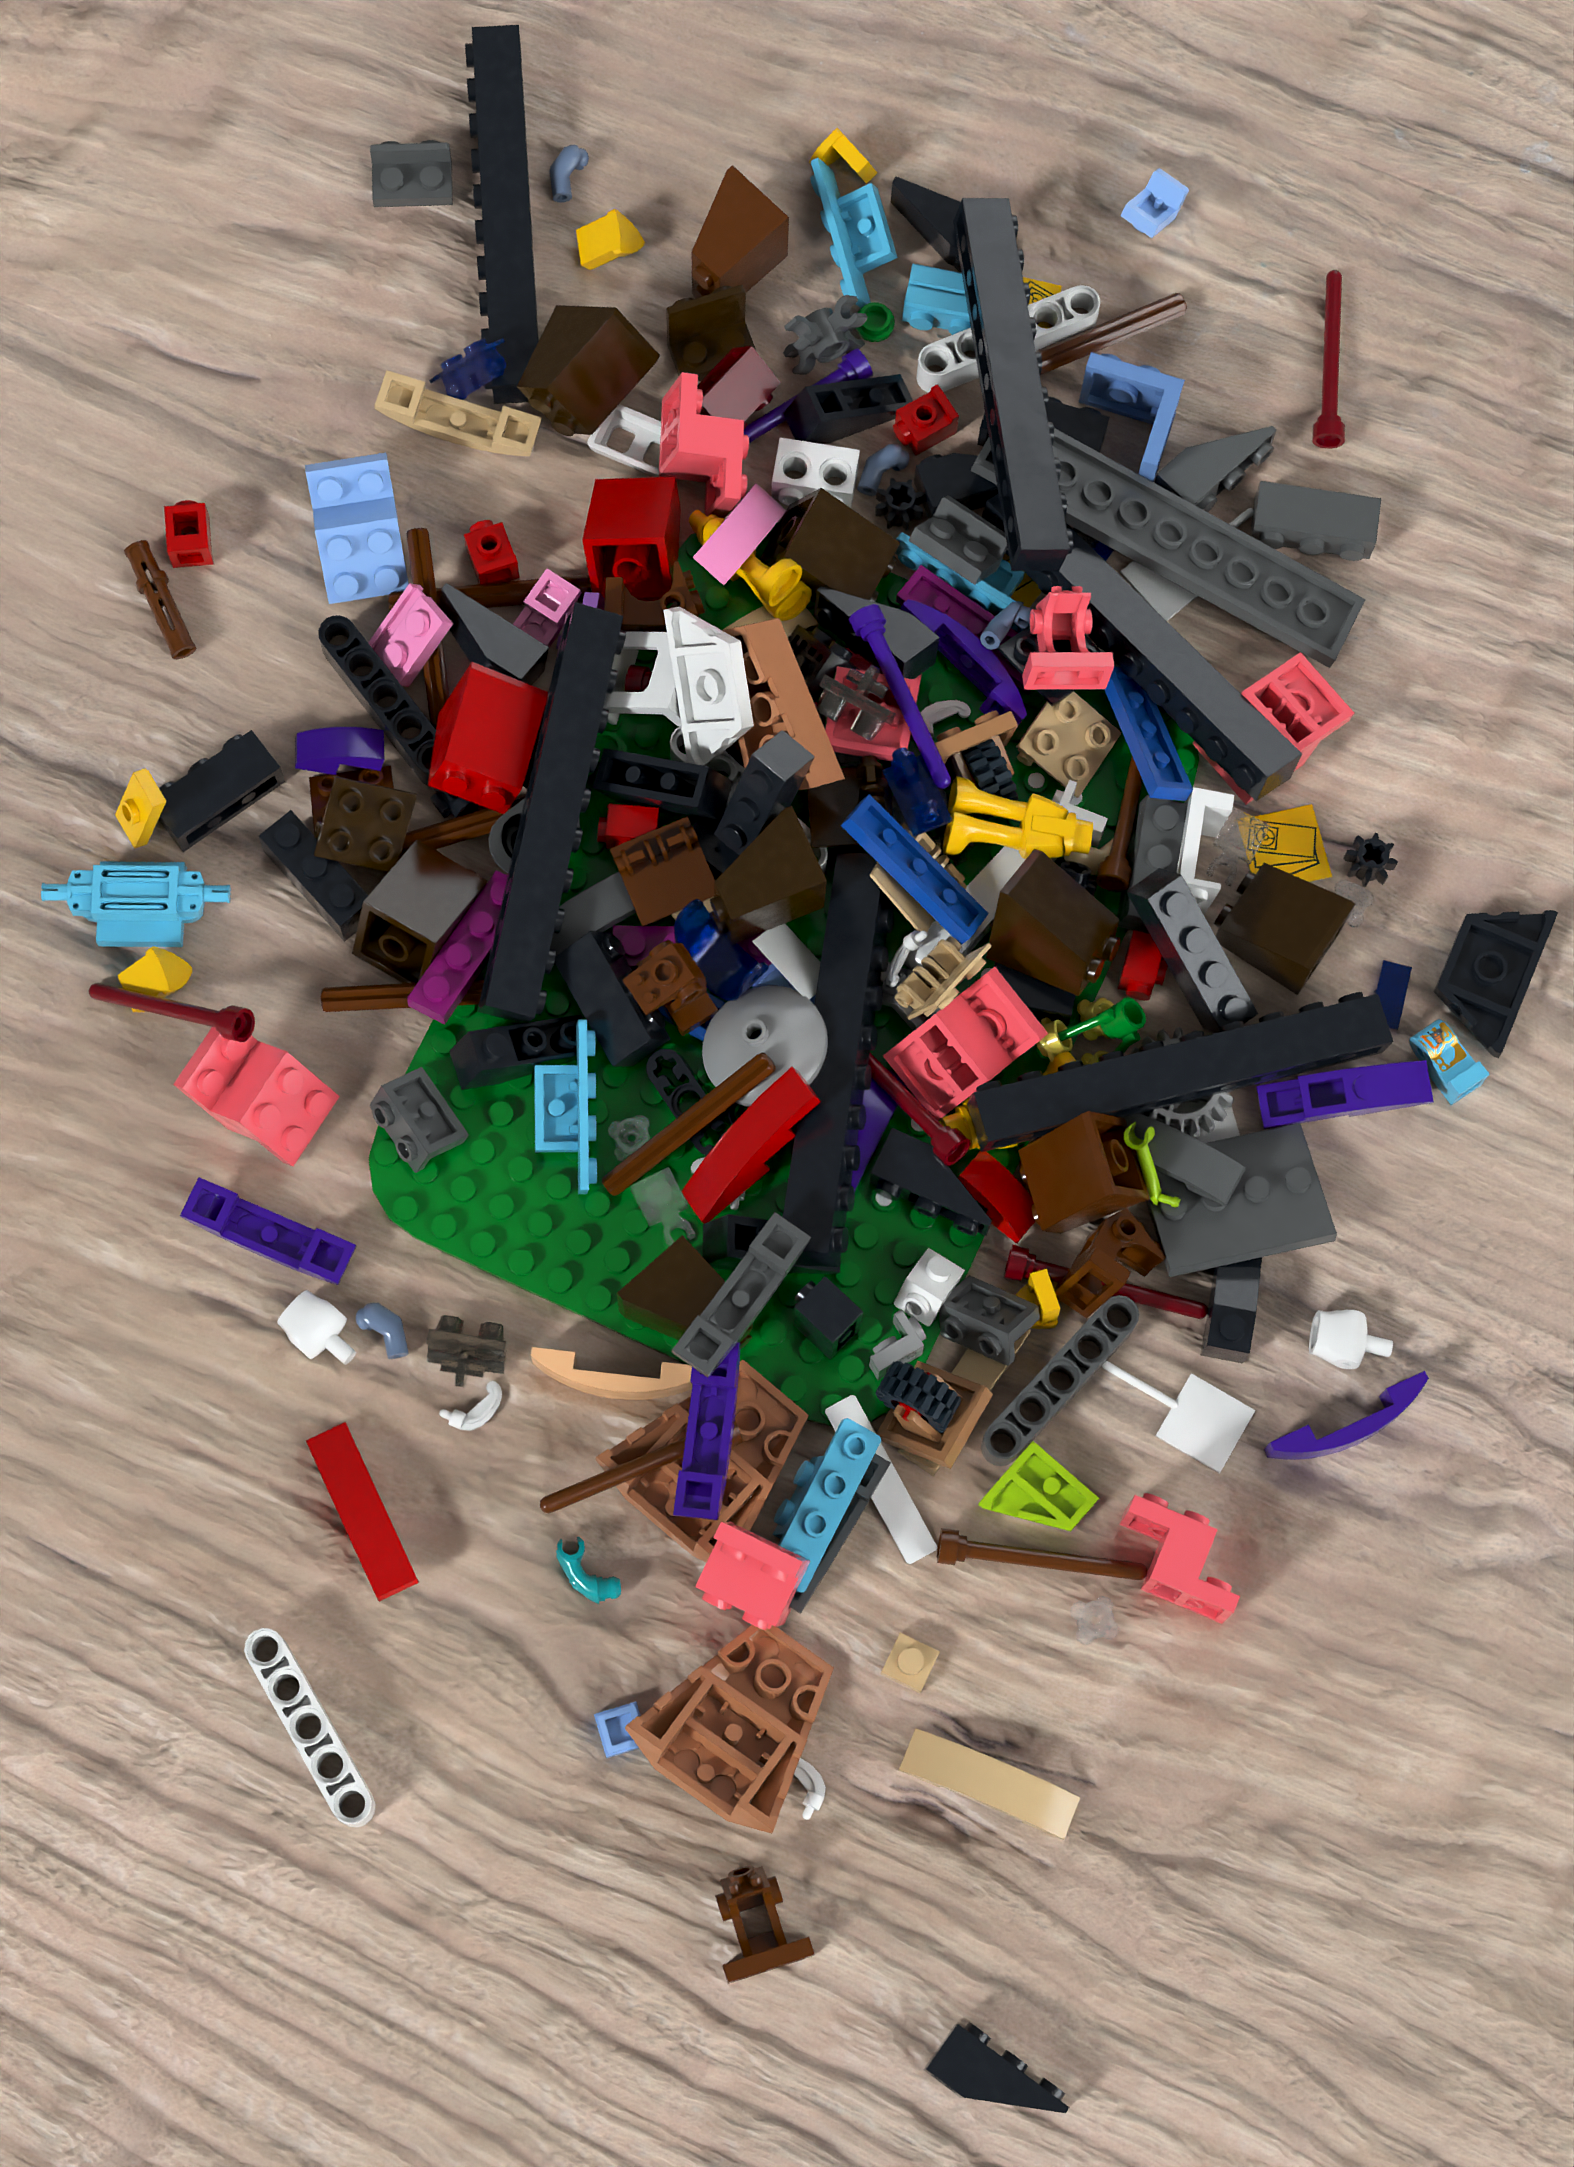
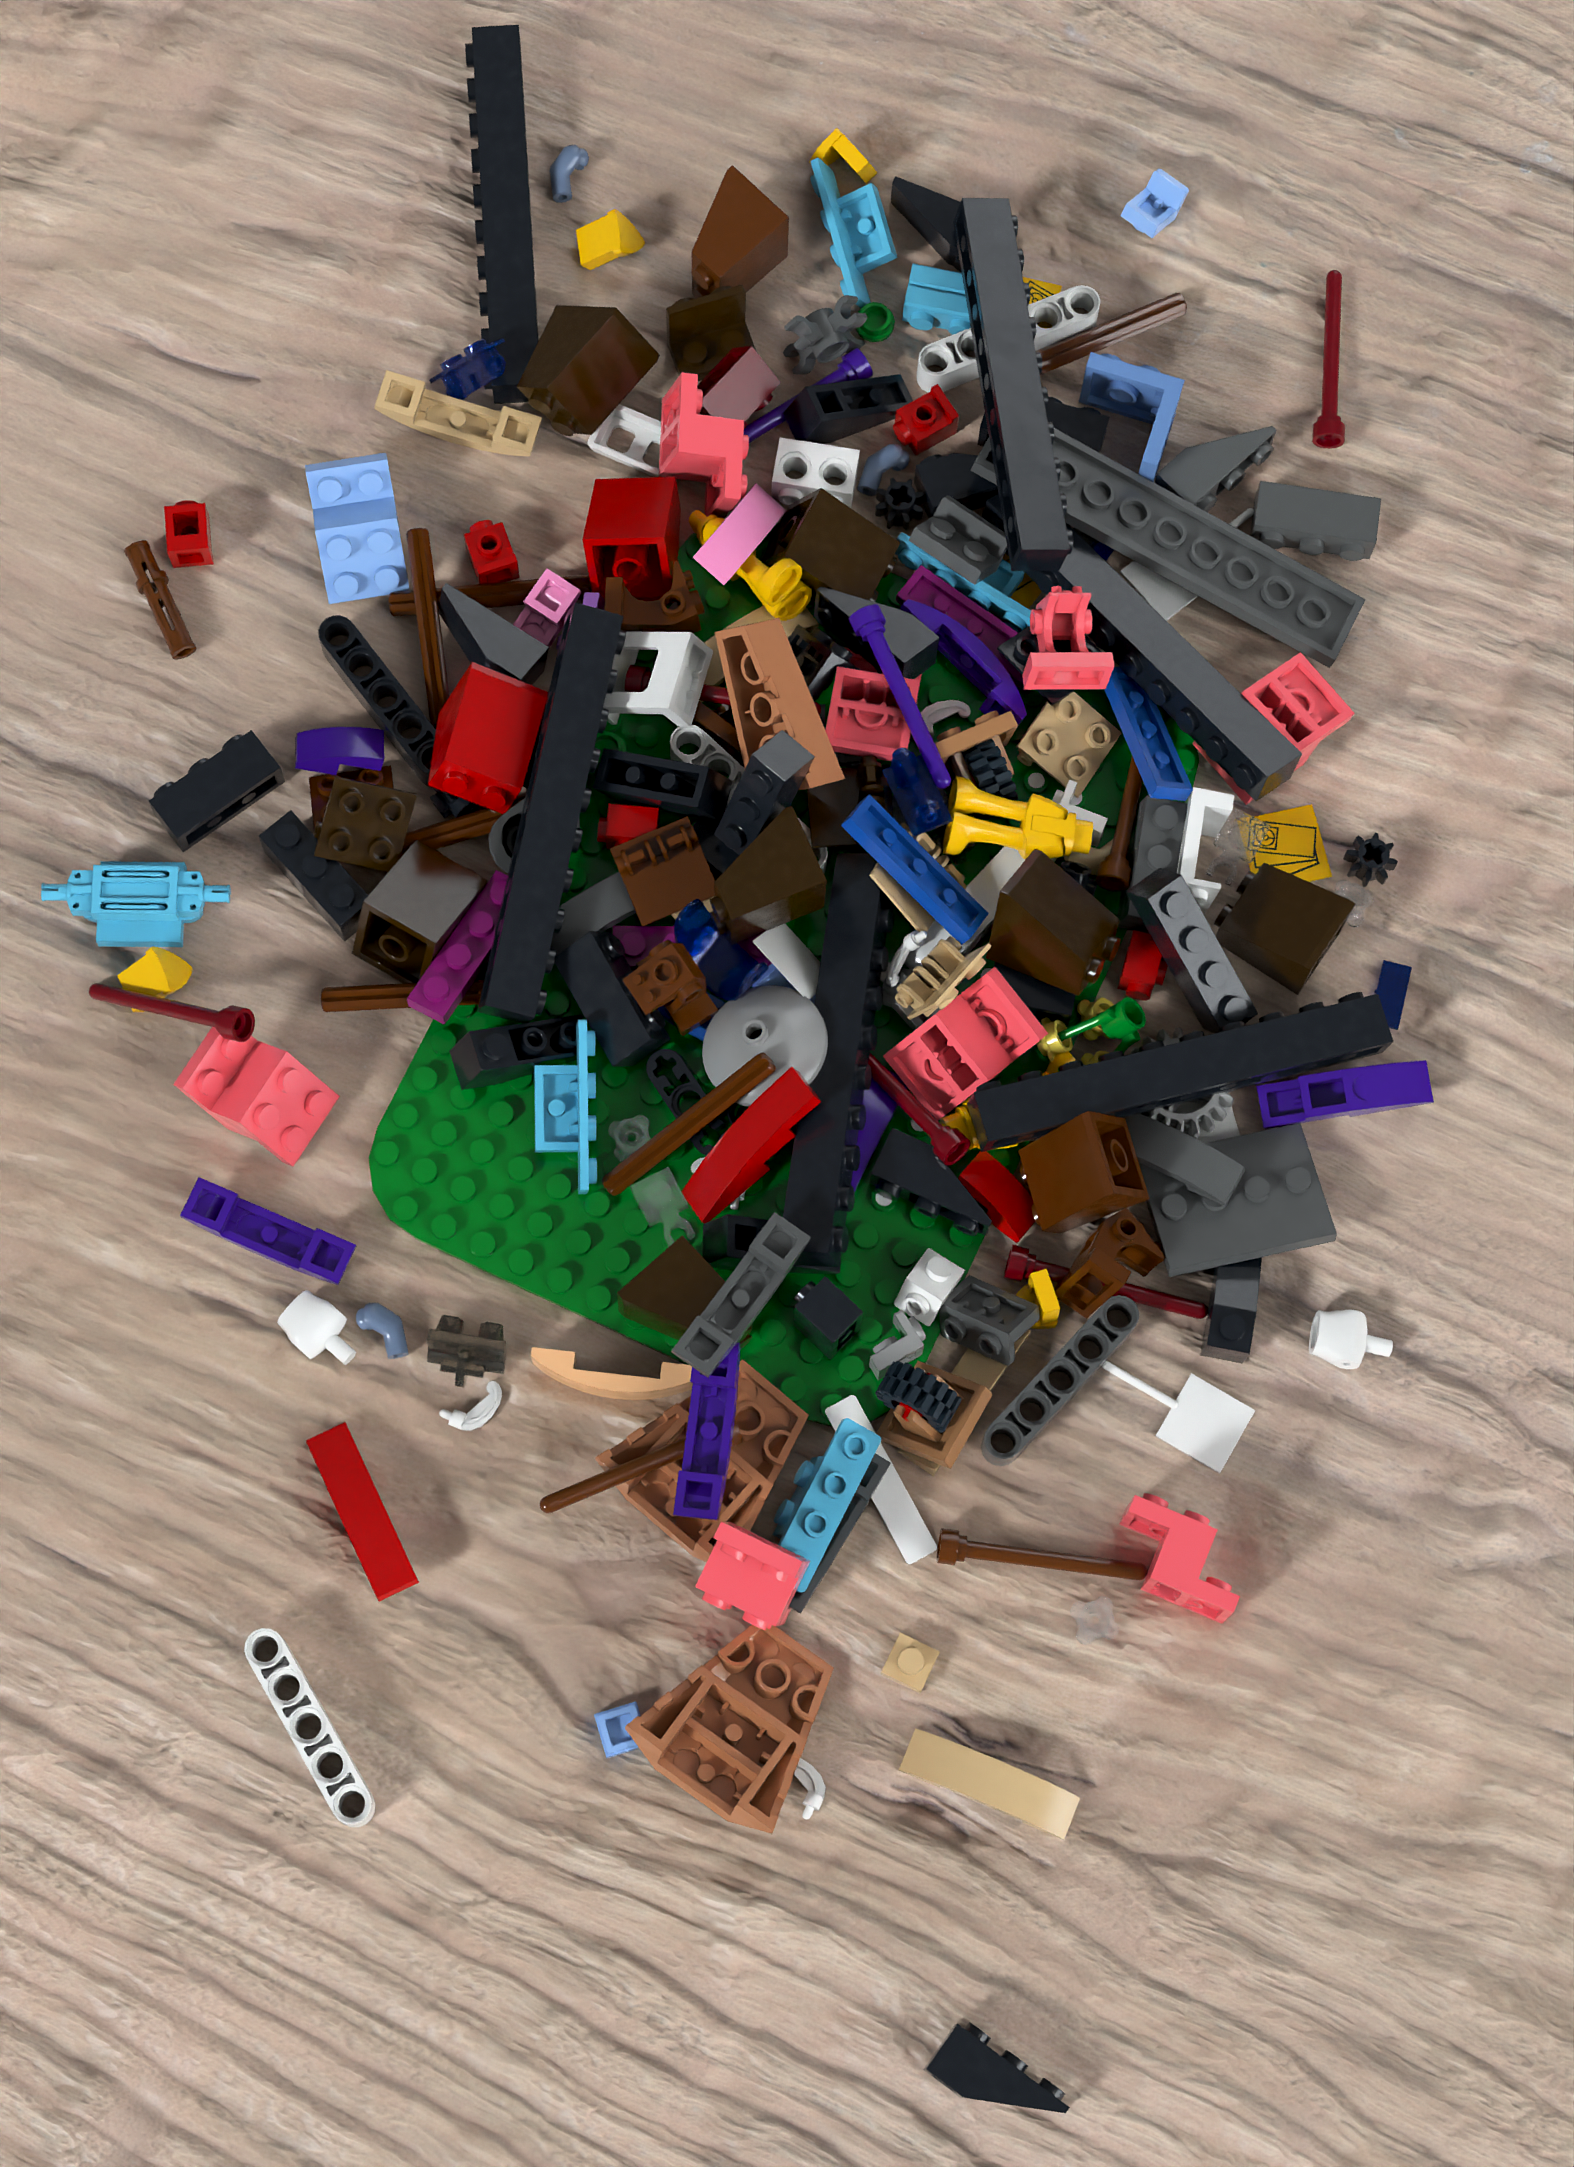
(140, 808): yellow plate -> none
(410, 634): bright pink plate -> none
(411, 174): dark grey bracket -> none
(417, 1118): dark grey bracket -> none
(592, 1587): teal piece -> none
(708, 685): white wing -> none
(745, 1890): reddish brown tile -> none
(836, 697): clear smoke hips -> none
(1000, 625): sand blue arm -> none
(1040, 1492): lime wing -> none
(1147, 1165): lime piece -> none
(1303, 1444): dark purple slope -> none
(1448, 1061): medium azure leg -> none
(1492, 971): black wing -> none

